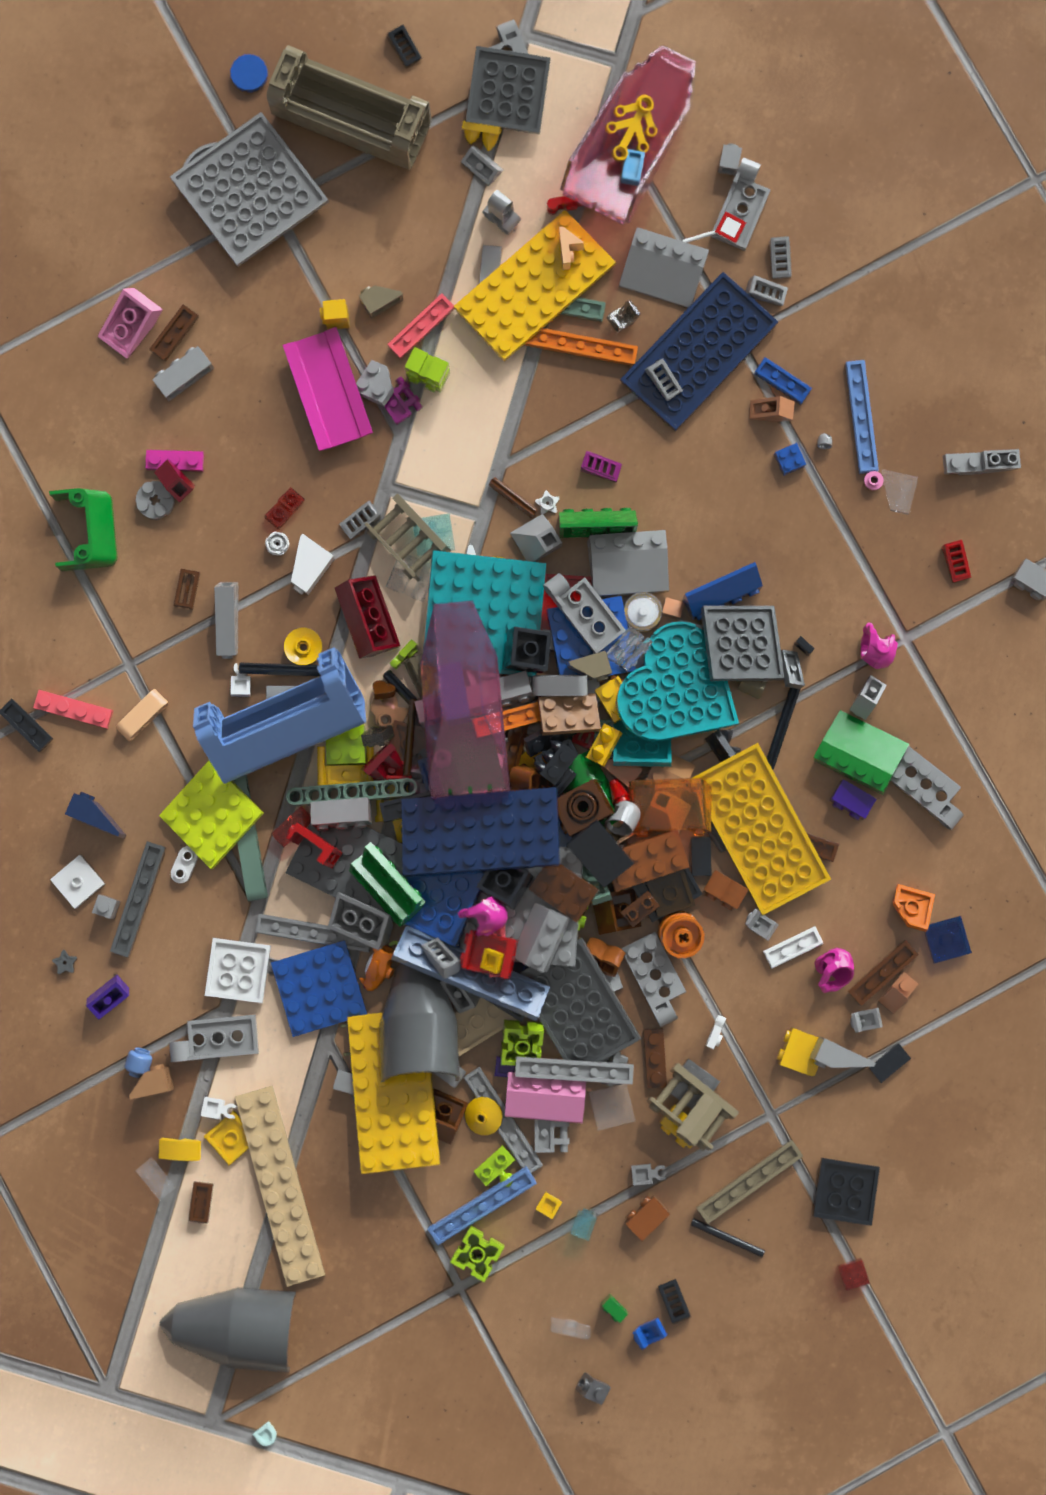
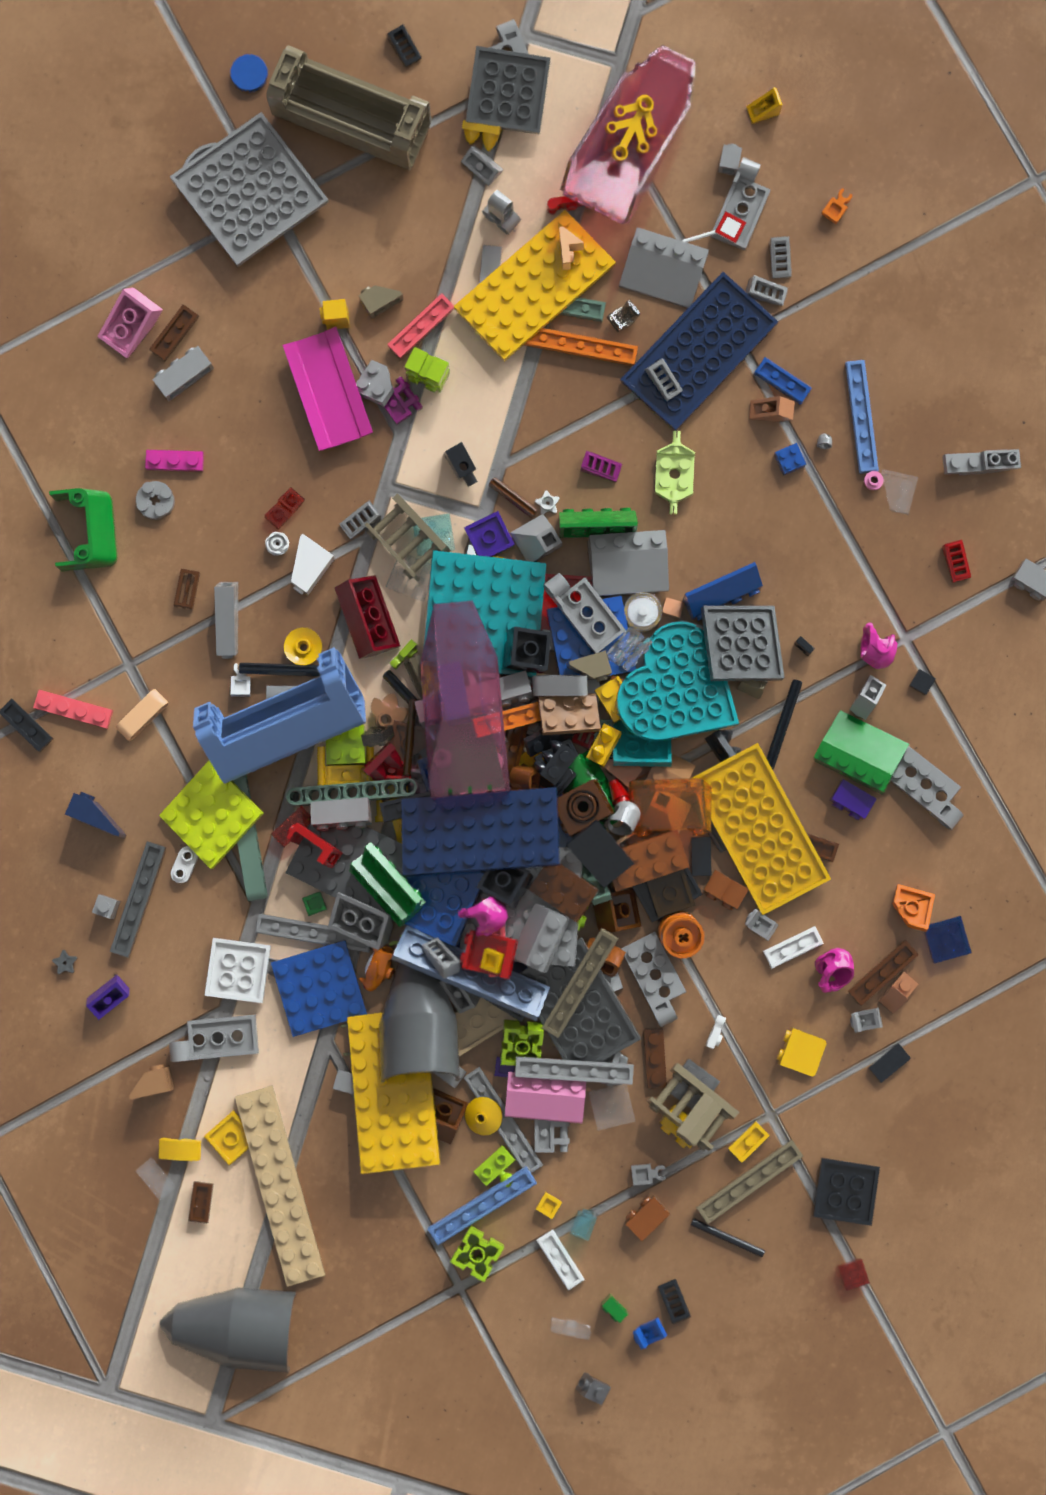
(77, 881): white plate -> none
(138, 1062): medium blue head -> none
(174, 480): dark red slope -> none
(214, 1108): white plate -> none
(265, 1434): light aqua tile -> none
(314, 903): none -> green tile
(383, 690): reddish brown tile -> none
(458, 455): none -> black torso
(489, 535): none -> dark purple plate
(560, 1259): none -> white tile
(580, 982): none -> dark tan plate
(633, 167): dark azure tile -> none
(640, 909): reddish brown hips -> none
(679, 458): none -> yellowish green plate
(748, 1141): none -> yellow plate
(765, 107): none -> yellow slope
(792, 670): dark grey plate -> none
(835, 208): none -> orange plate
(835, 1056): light grey slope -> none
(922, 682): none -> black tile

